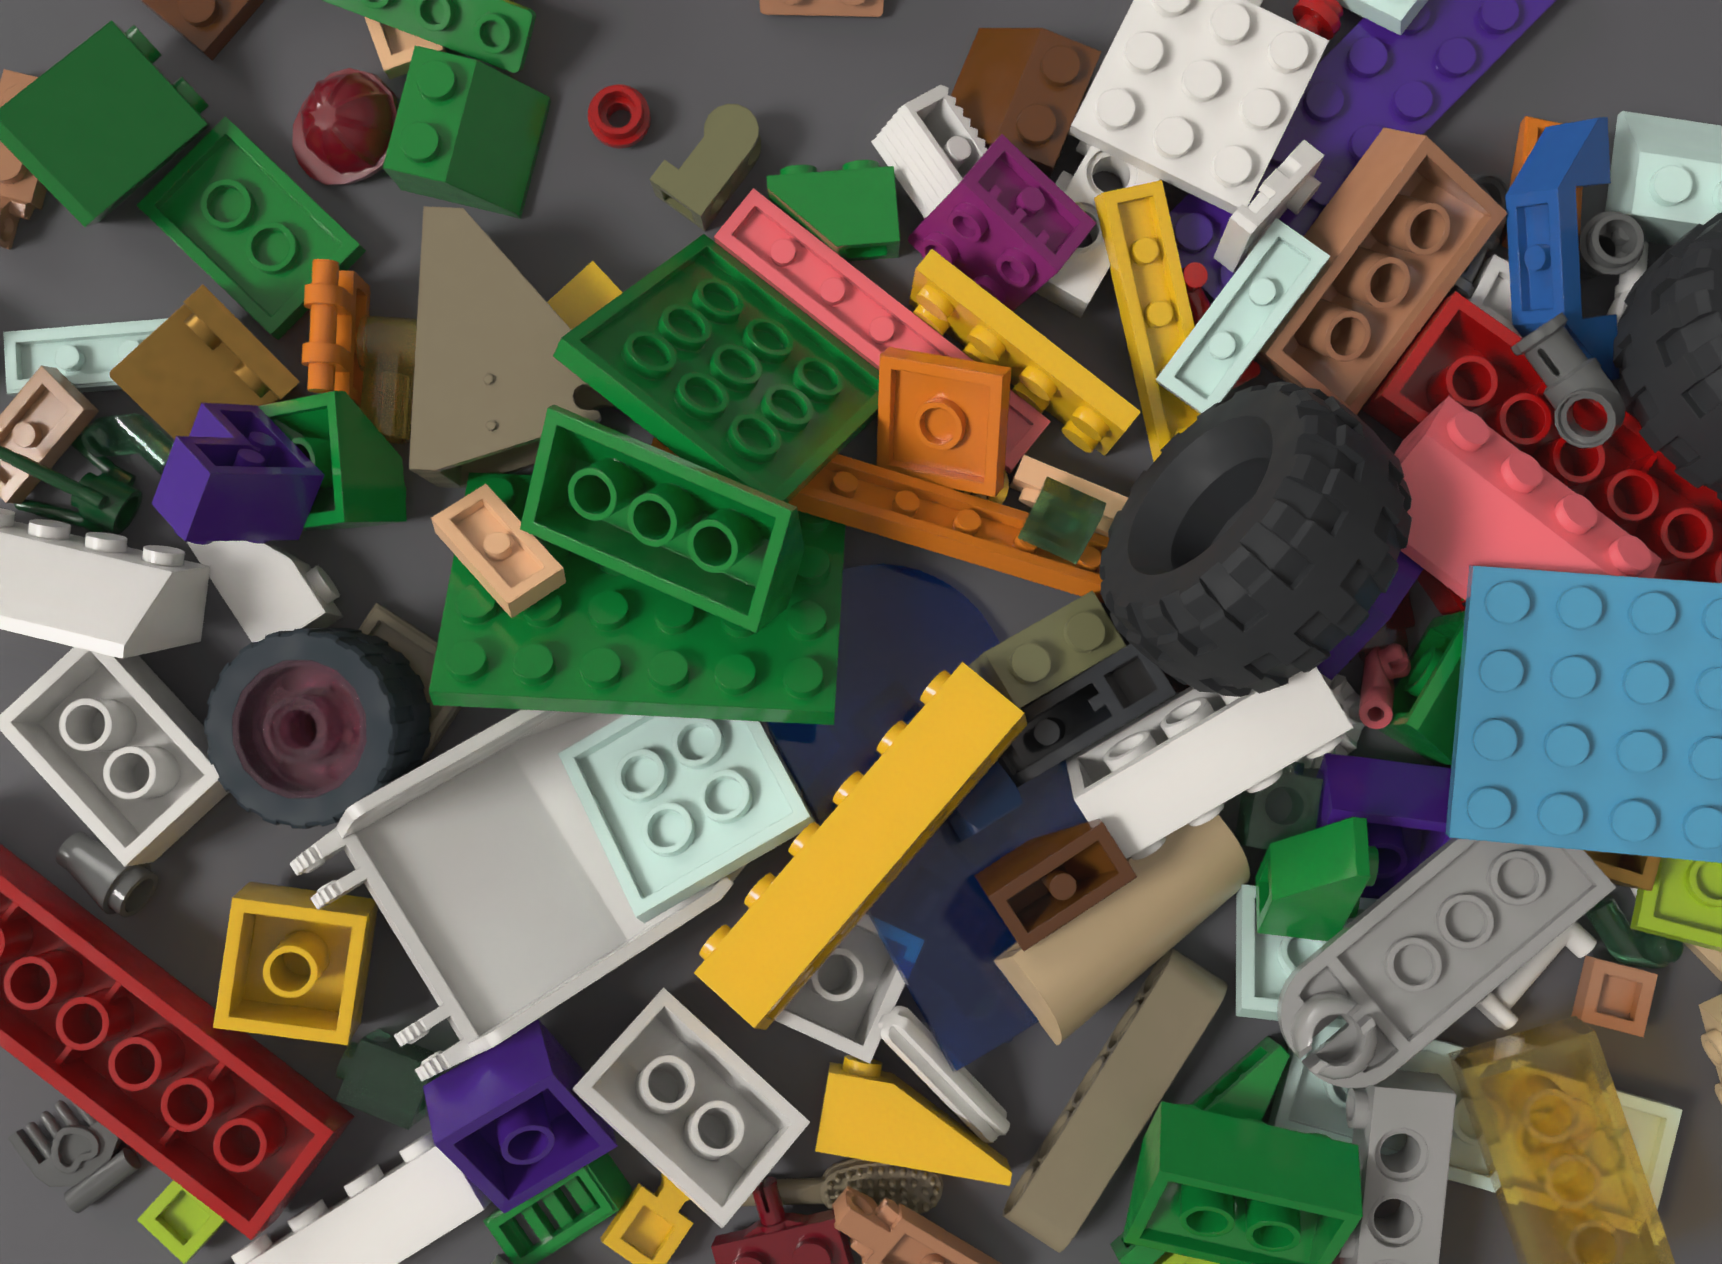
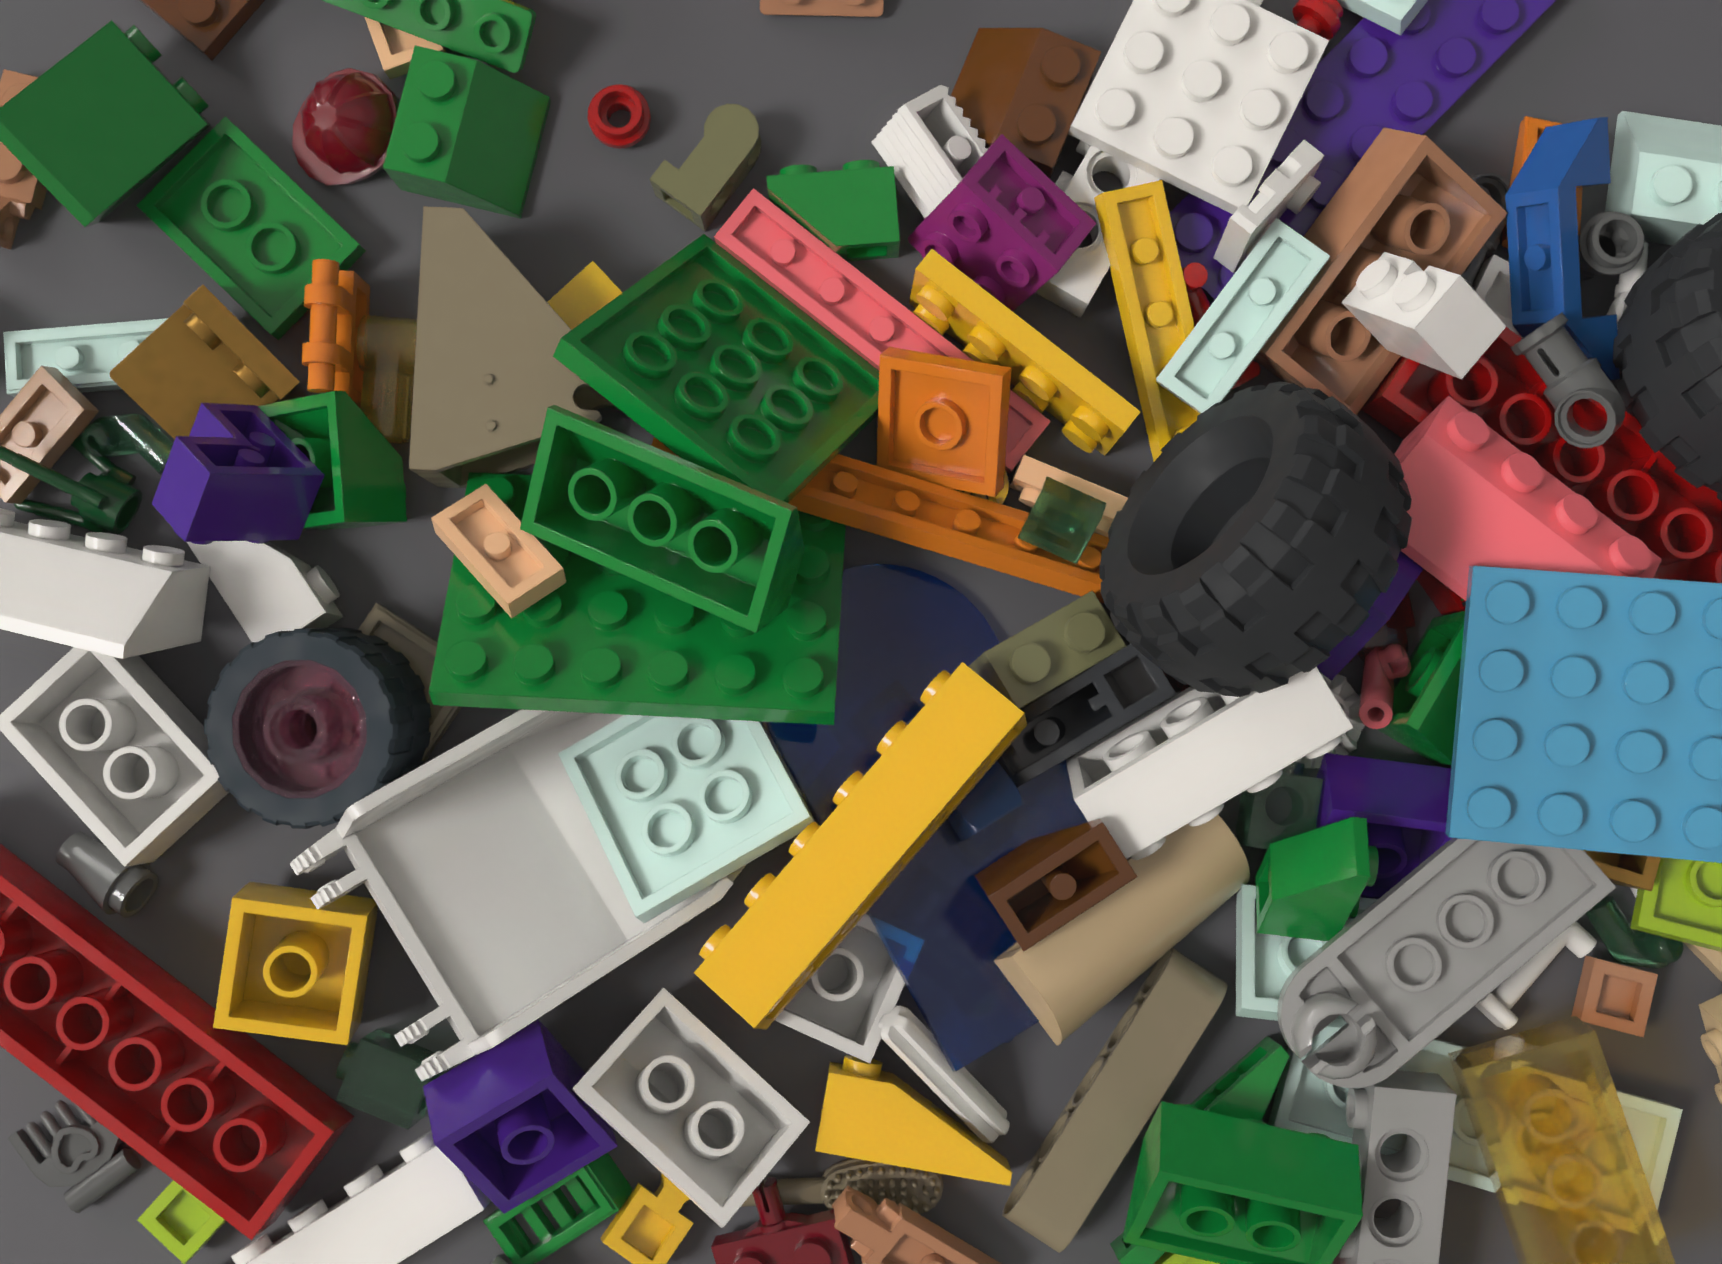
(1424, 314): none -> white brick

